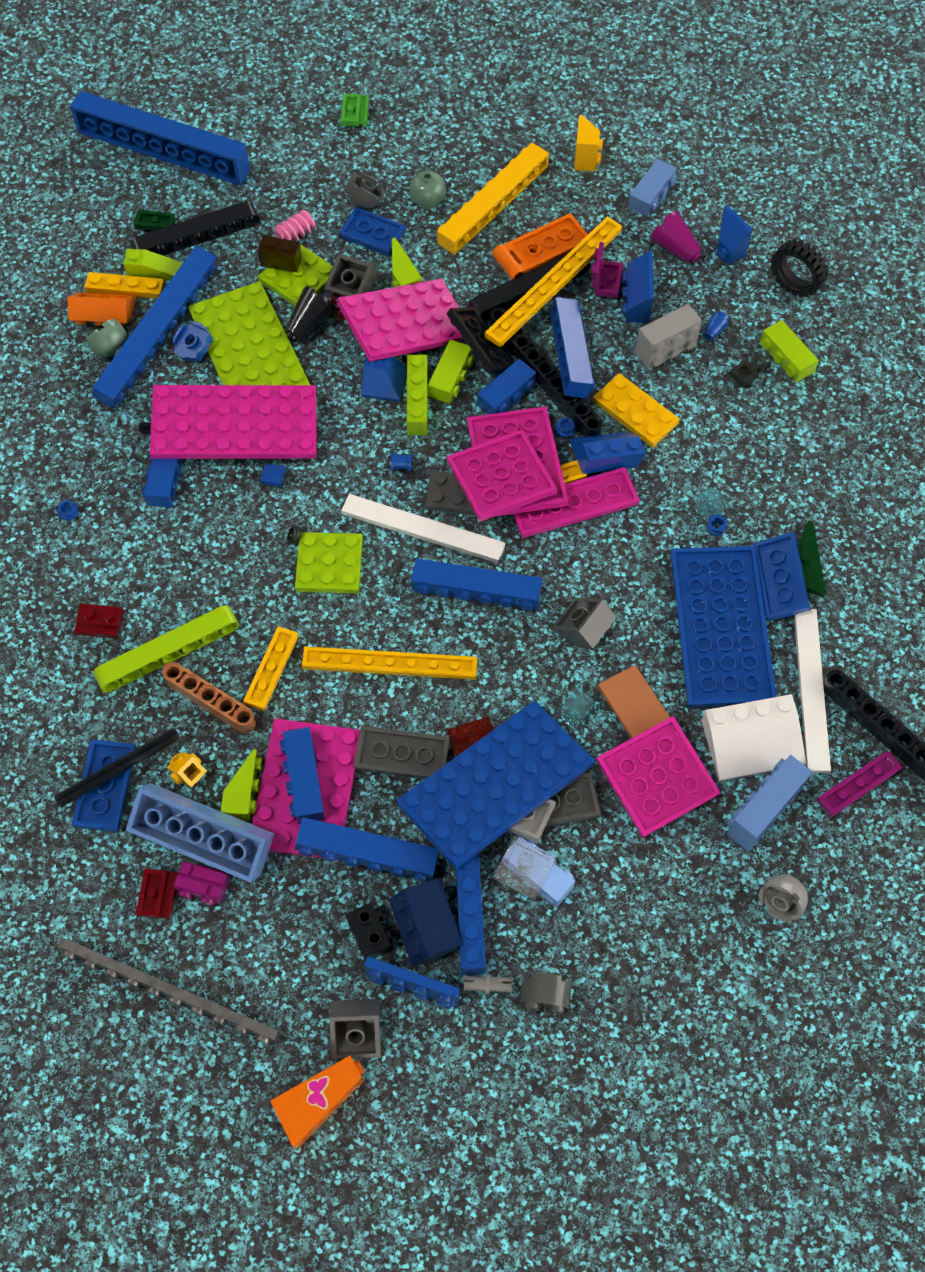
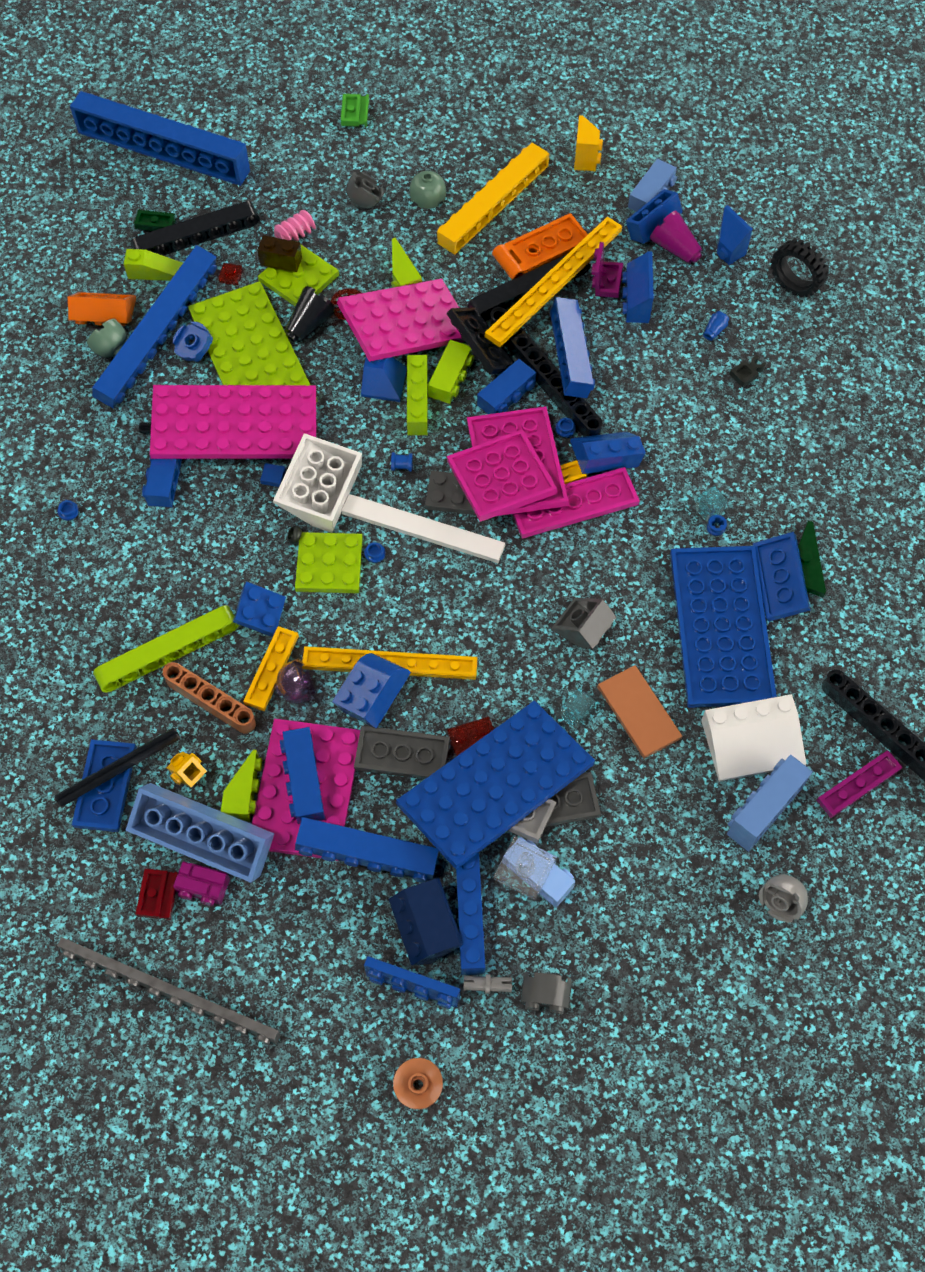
(98, 621): dark red plate -> none
(124, 284): yellow plate -> none
(230, 274): none -> clear red plate
(259, 609): none -> blue plate
(294, 683): none -> clear purple cylinder
(314, 1100): orange slope -> none
(318, 482): none -> white slope
(351, 276): dark grey slope -> none
(355, 1028): dark grey slope -> none
(368, 931): black brick -> none
(370, 689): none -> blue brick
(371, 231): blue tile -> none
(374, 552): none -> blue plate
(418, 1070): none -> nougat dish
(476, 584): blue brick -> none
(636, 410): yellow plate -> none
(651, 215): none -> blue brick
(657, 776): dark pink plate -> none
(668, 336): light grey brick -> none
(789, 351): lime brick -> none
(812, 692): white tile -> none

